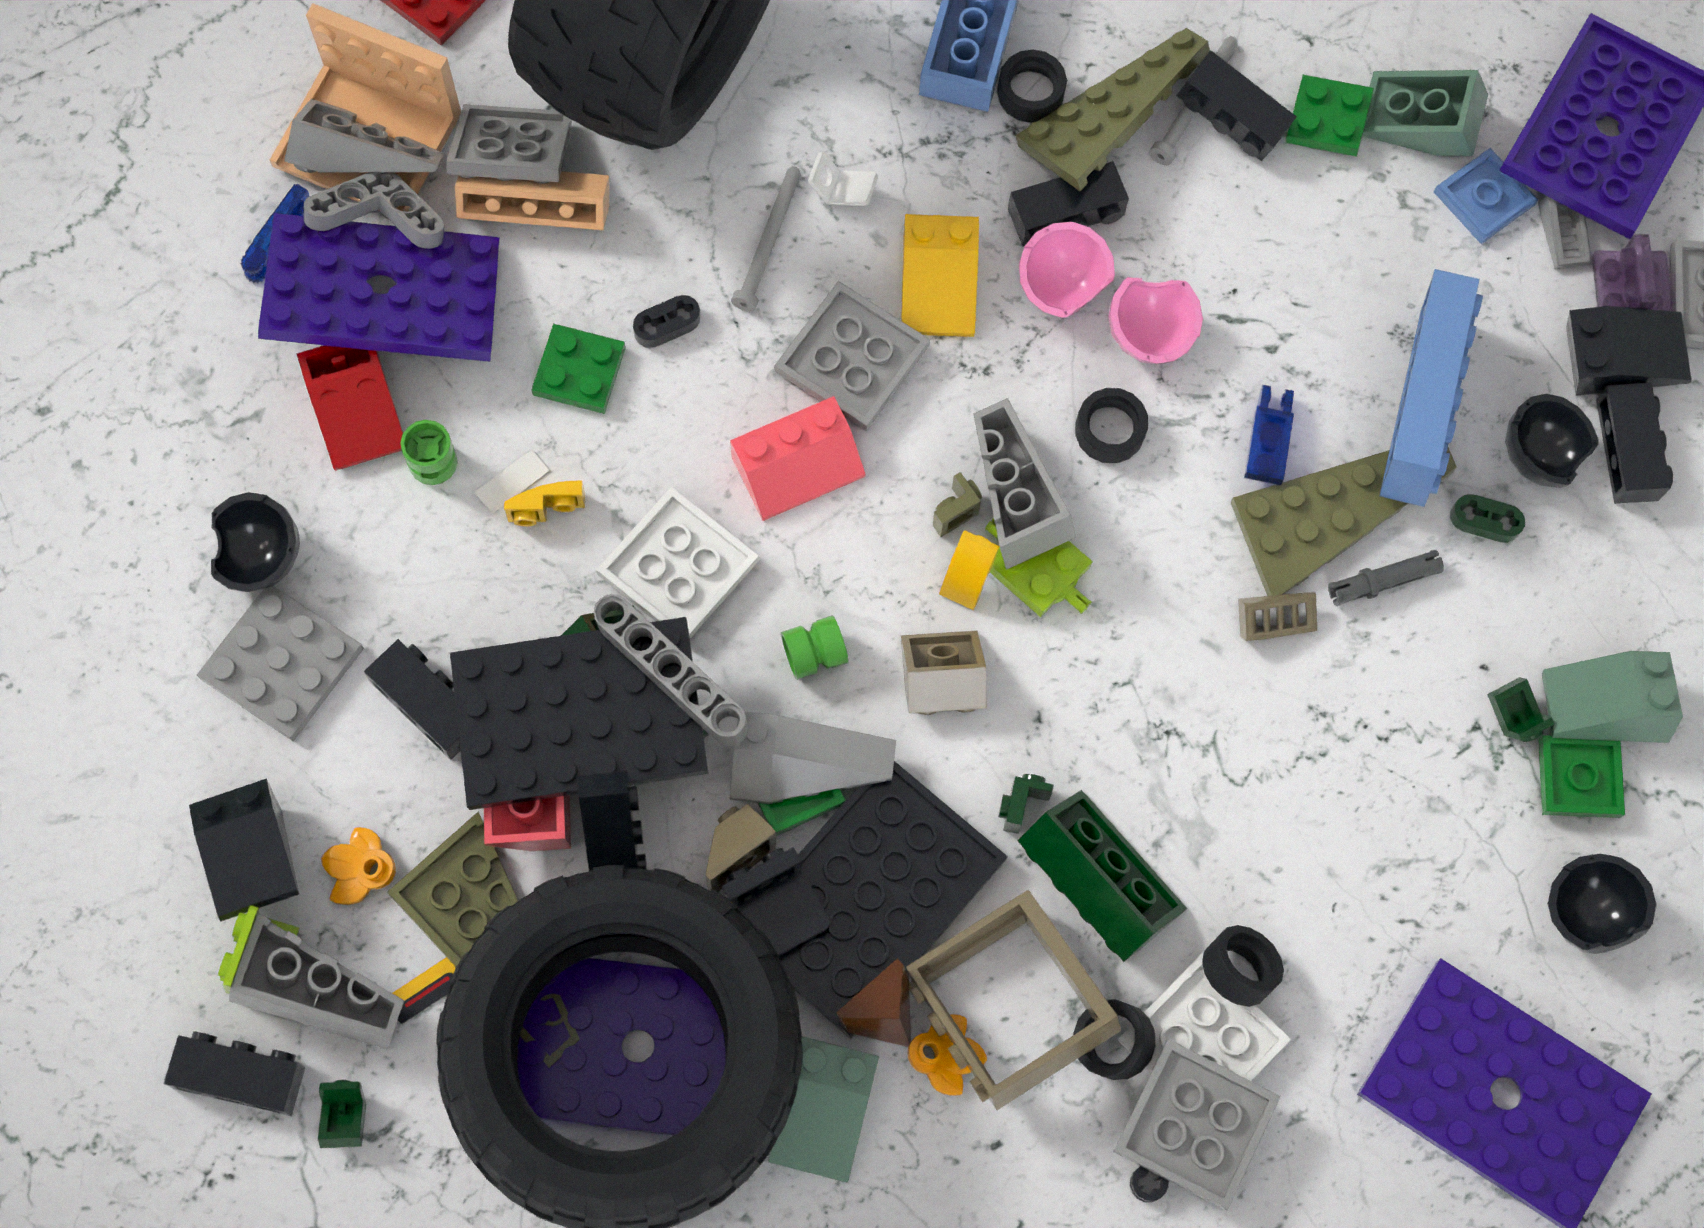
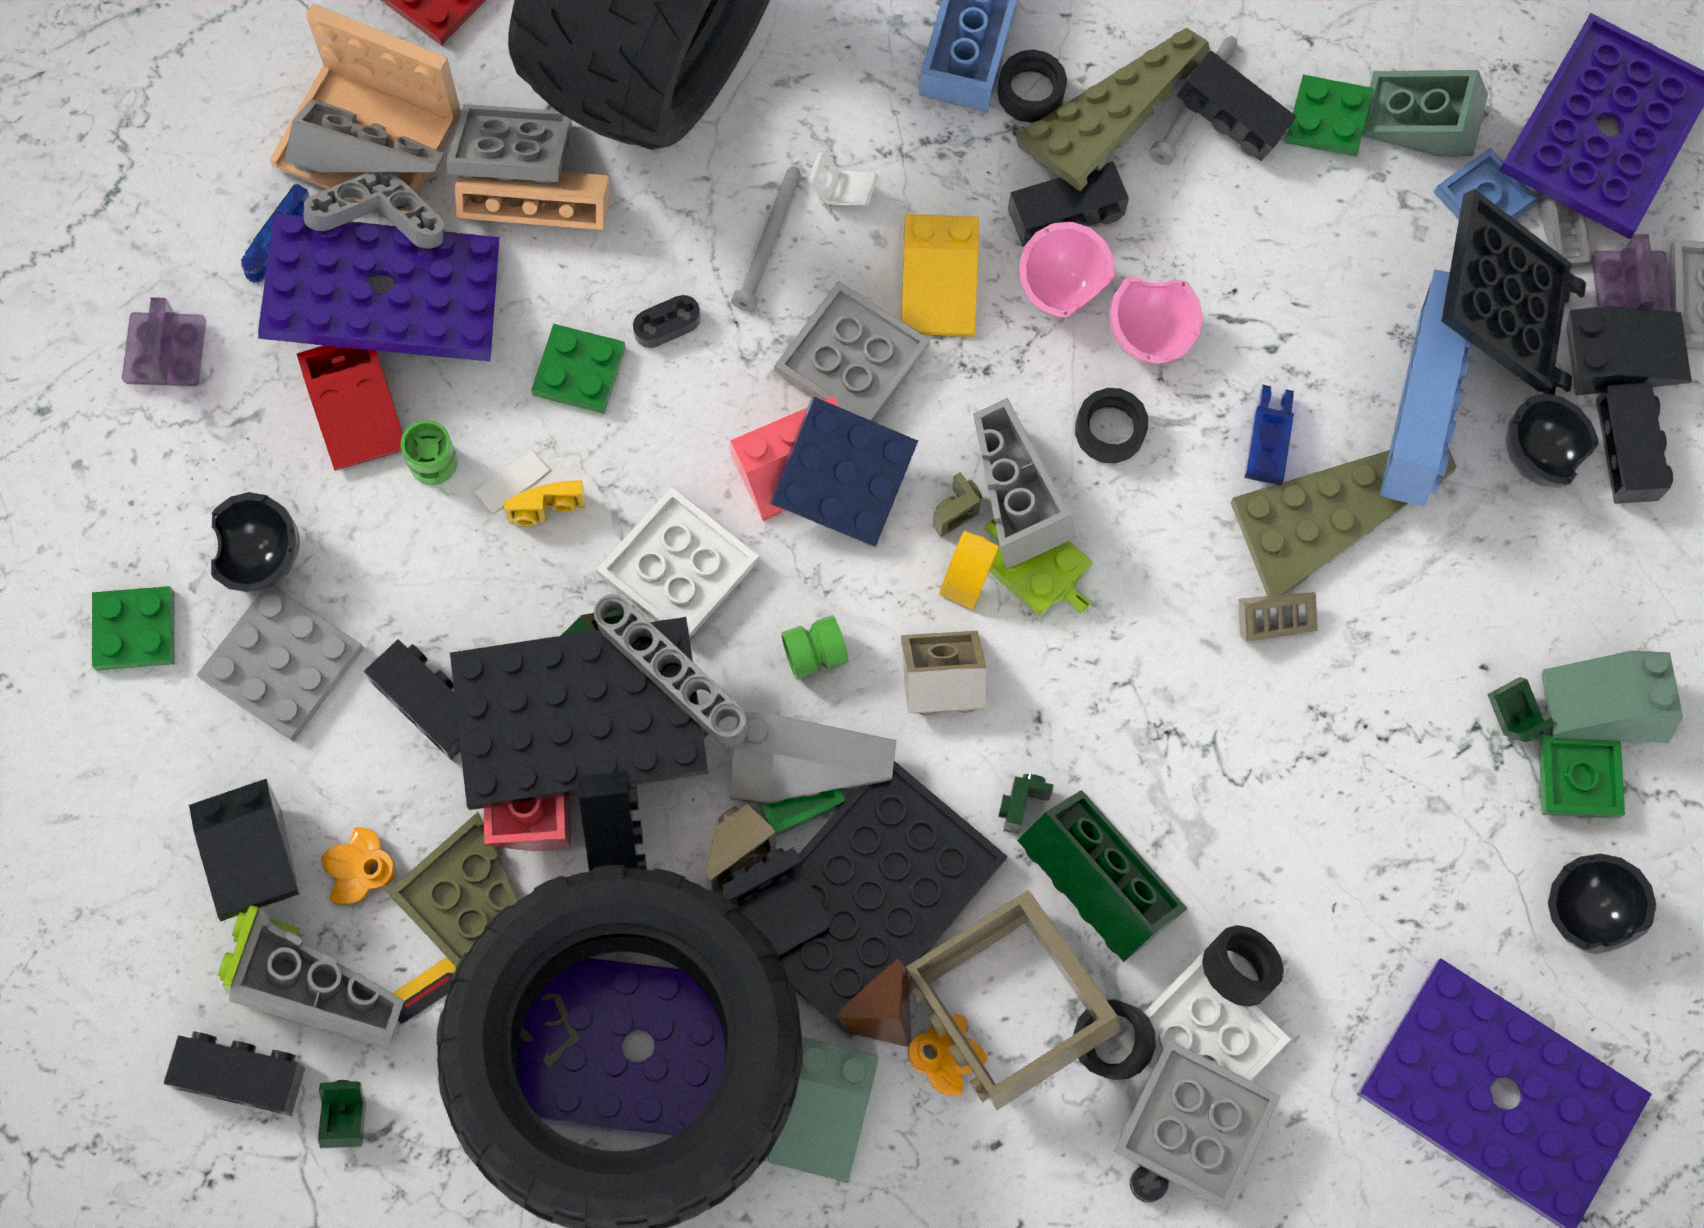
(132, 628): none -> green plate
(163, 346): none -> clear purple bracket
(843, 471): none -> dark blue plate
(1371, 582): dark grey pin -> none
(1487, 518): dark green beam -> none
(1509, 293): none -> black plate

